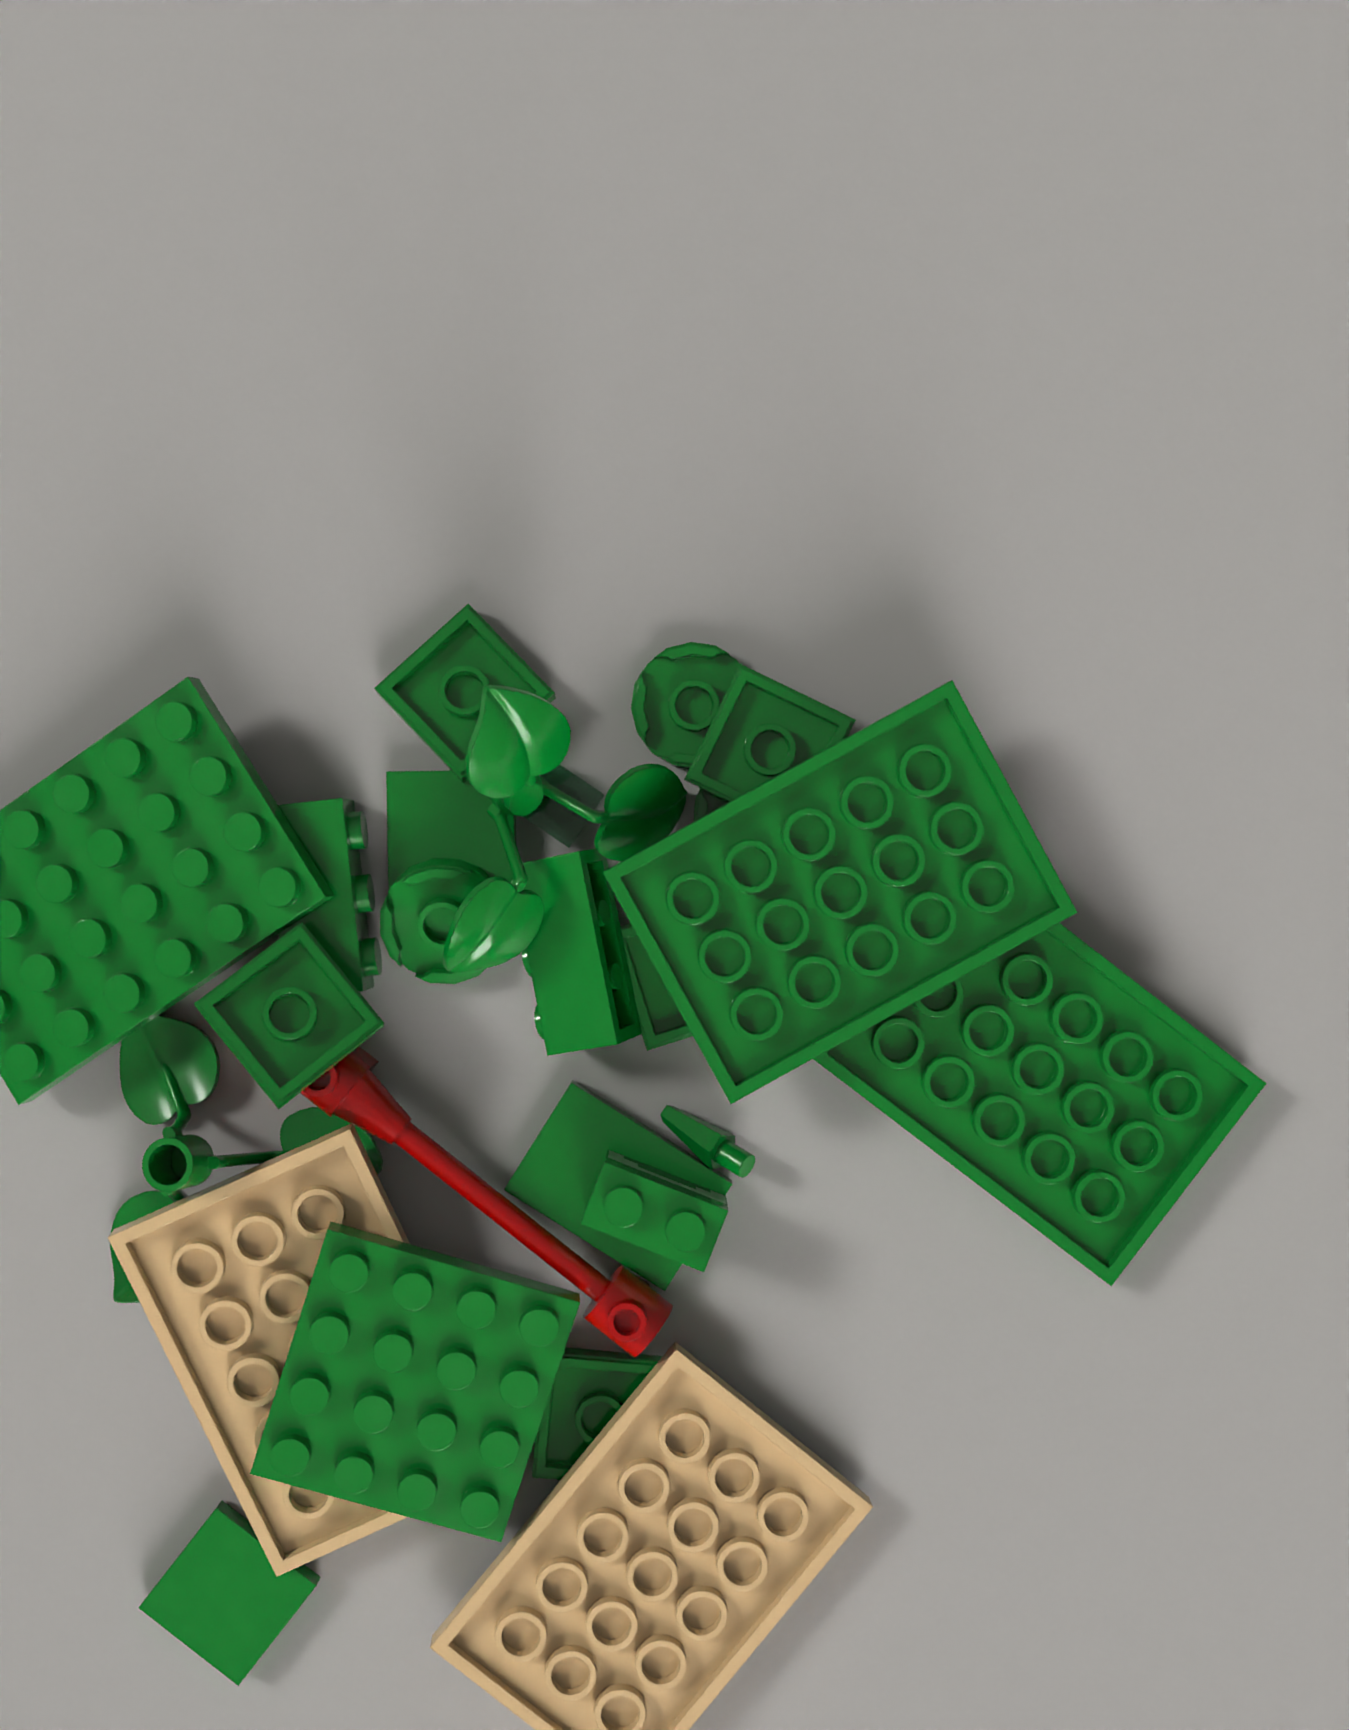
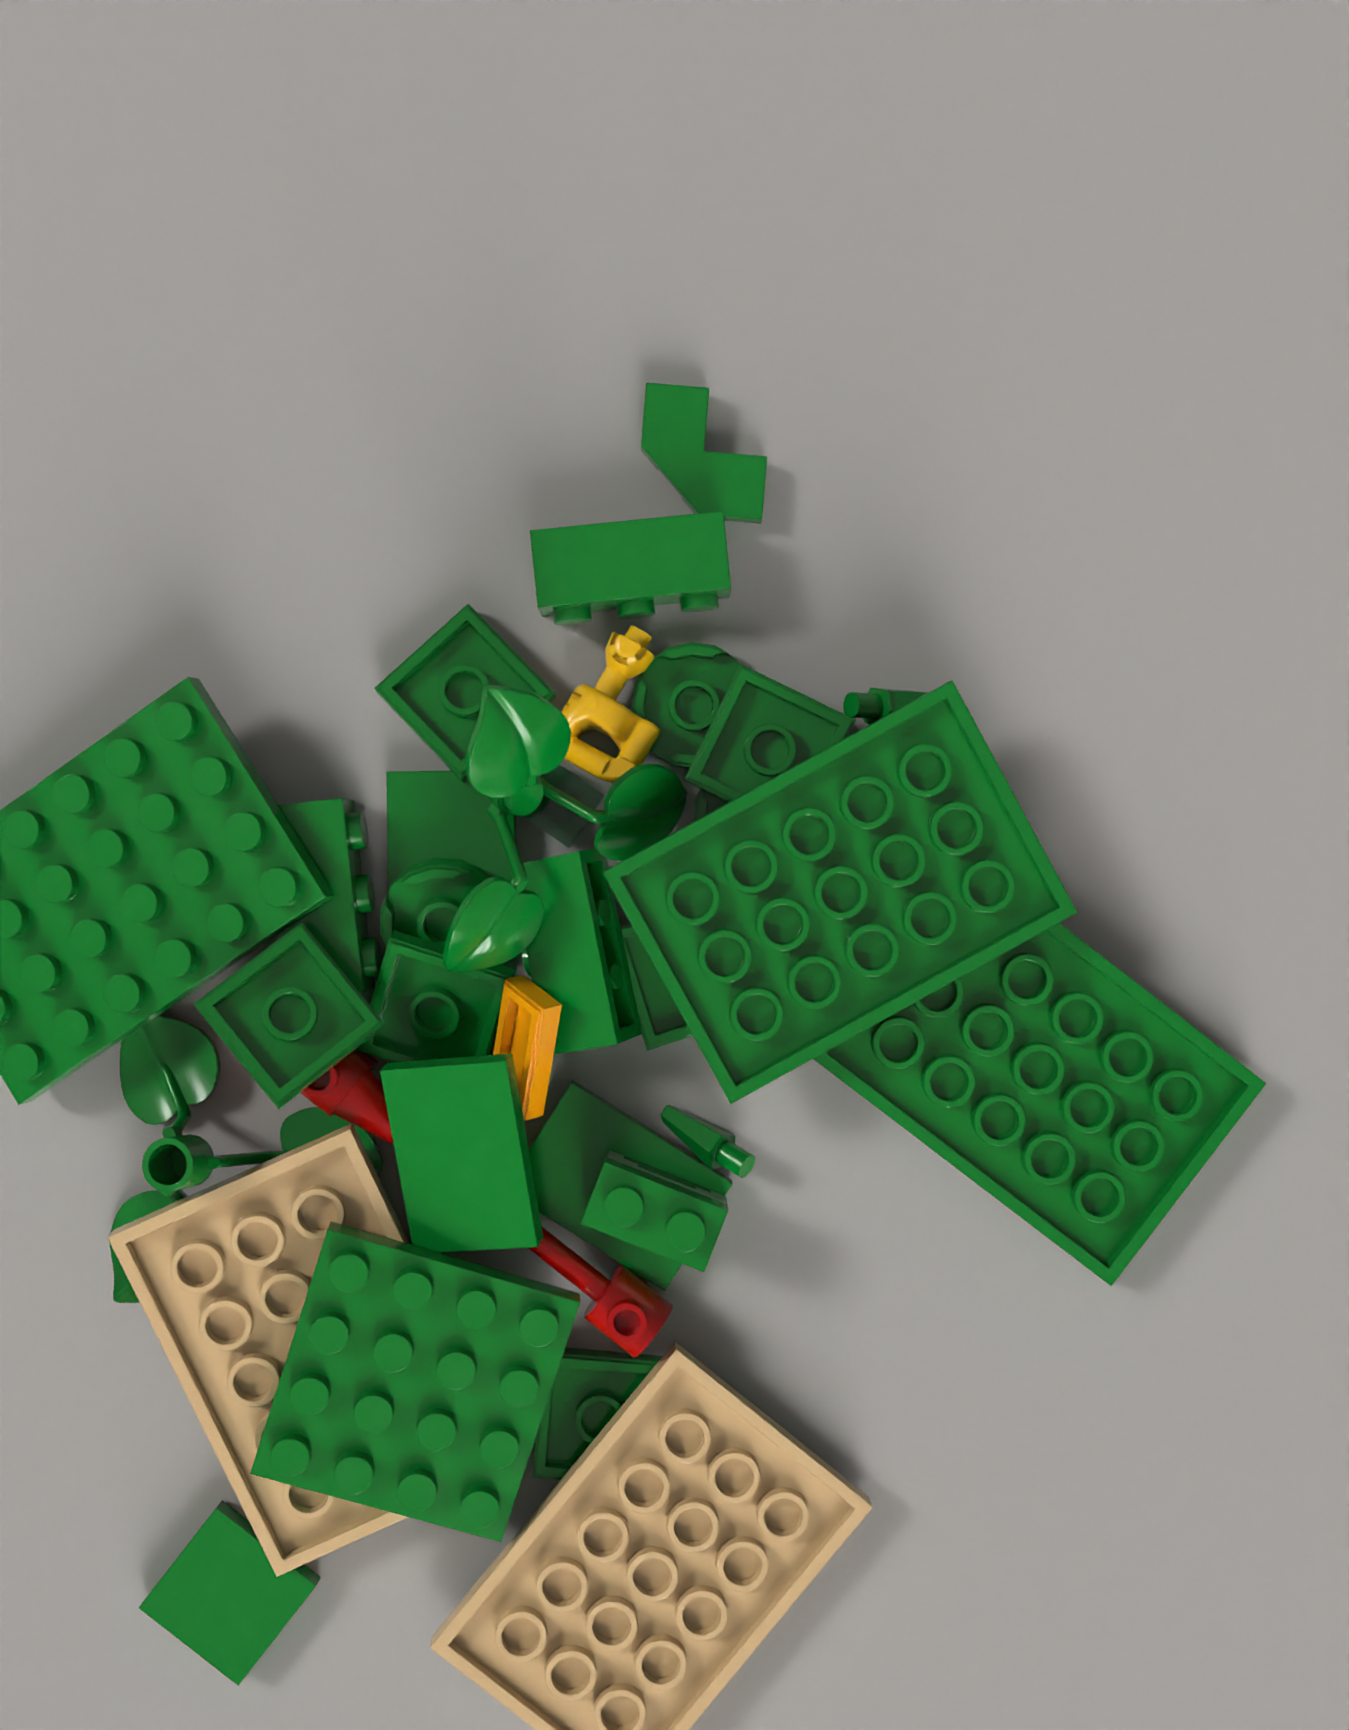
(432, 1009): none -> green tile
(462, 1153): none -> green tile
(528, 1031): none -> light orange tile
(598, 710): none -> yellow piece
(631, 567): none -> green brick
(705, 479): none -> green tile
(877, 703): none -> green bar

